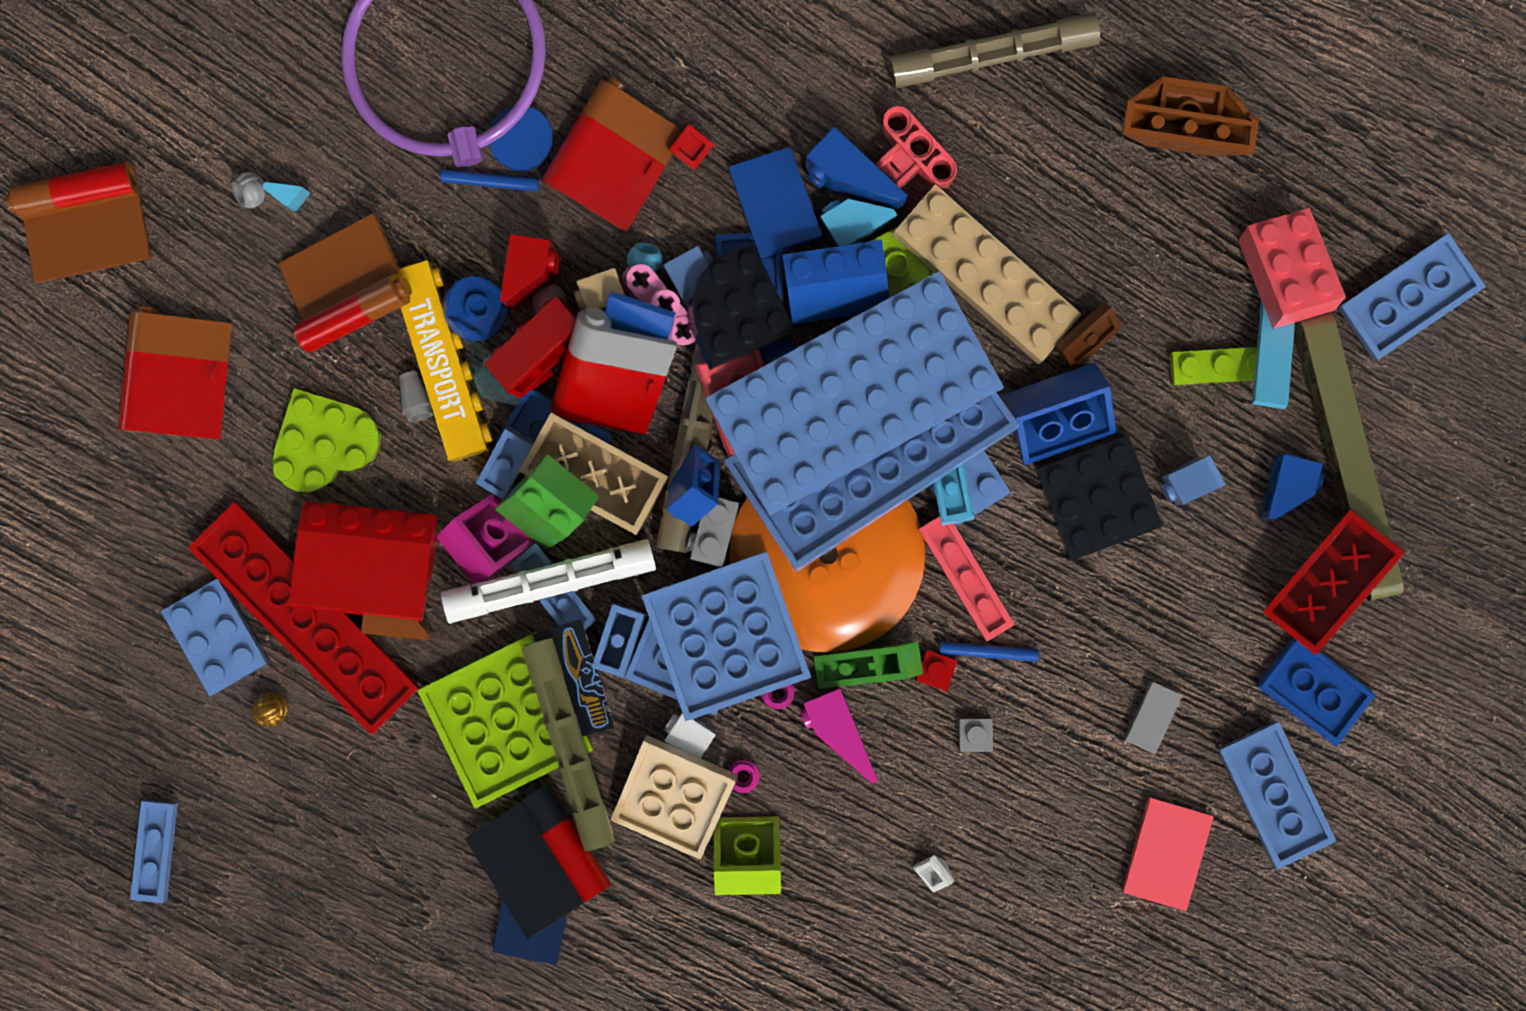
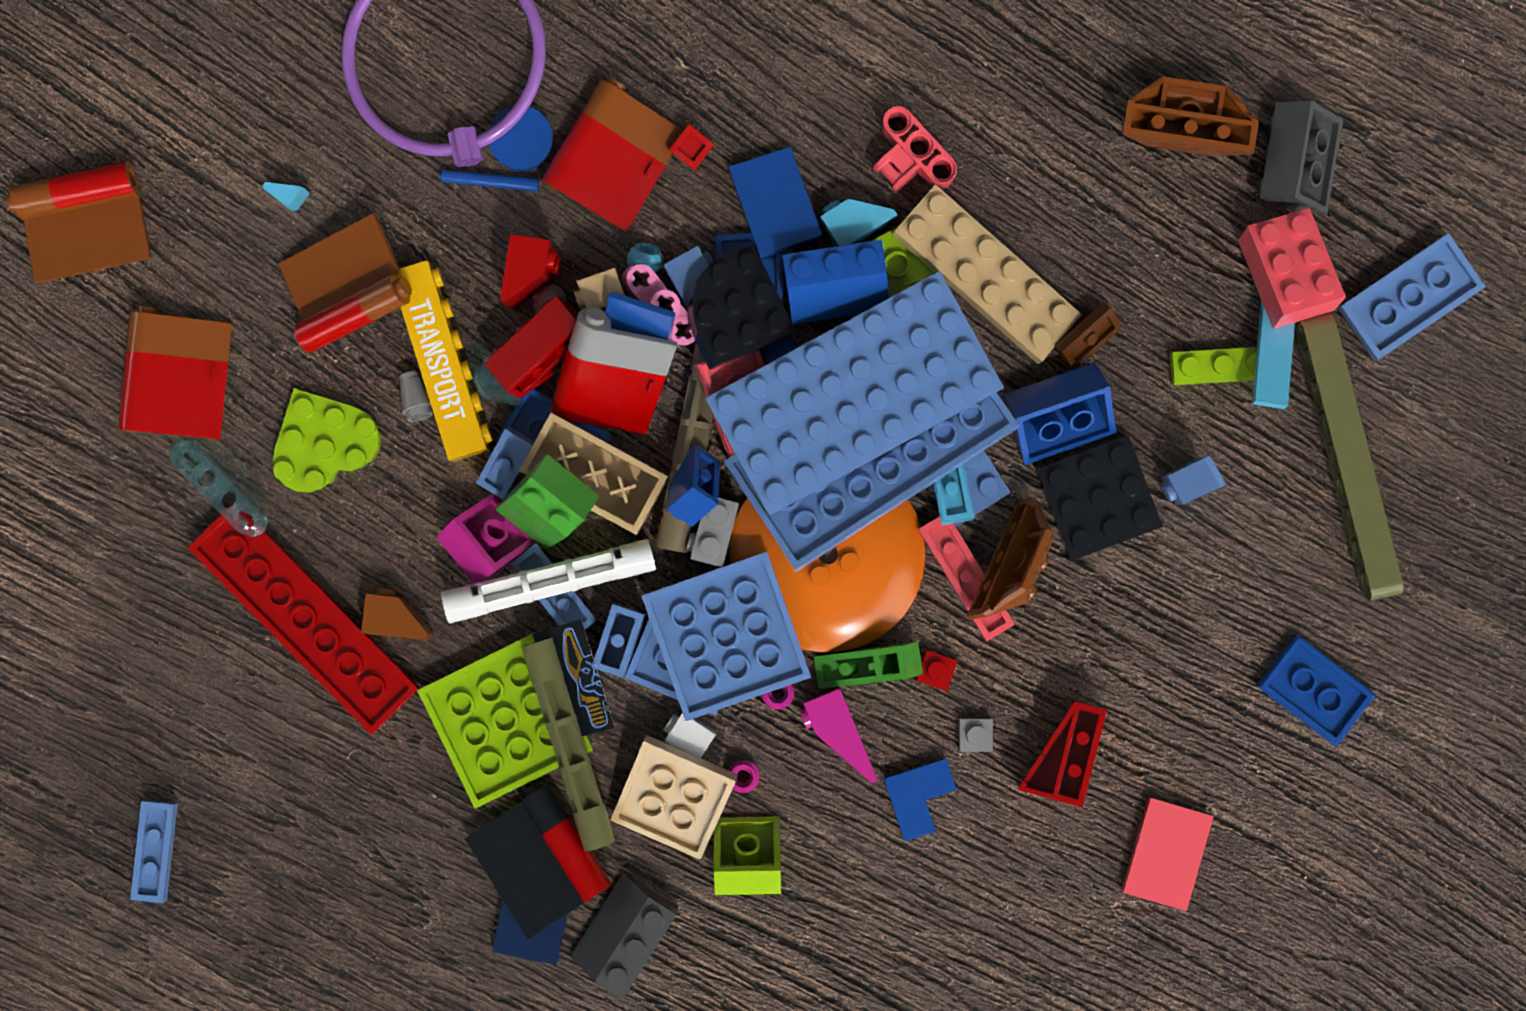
(215, 637): medium blue plate -> none
(221, 485): none -> clear light blue beam
(249, 189): light grey piece -> none
(270, 709): pearl gold piece -> none
(363, 560): red slope -> none
(474, 308): blue tile -> none
(623, 935): none -> dark grey slope
(848, 172): blue slope -> none
(911, 790): none -> blue tile
(934, 873): white slope -> none
(988, 651): blue bar -> none
(1016, 561): none -> dark orange wedge
(1060, 36): dark tan piece -> none
(1068, 757): none -> red wedge
(1153, 717): light grey tile -> none
(1276, 795): medium blue plate -> none
(1290, 484): blue slope -> none
(1301, 156): none -> dark grey slope
(1334, 581): red brick -> none

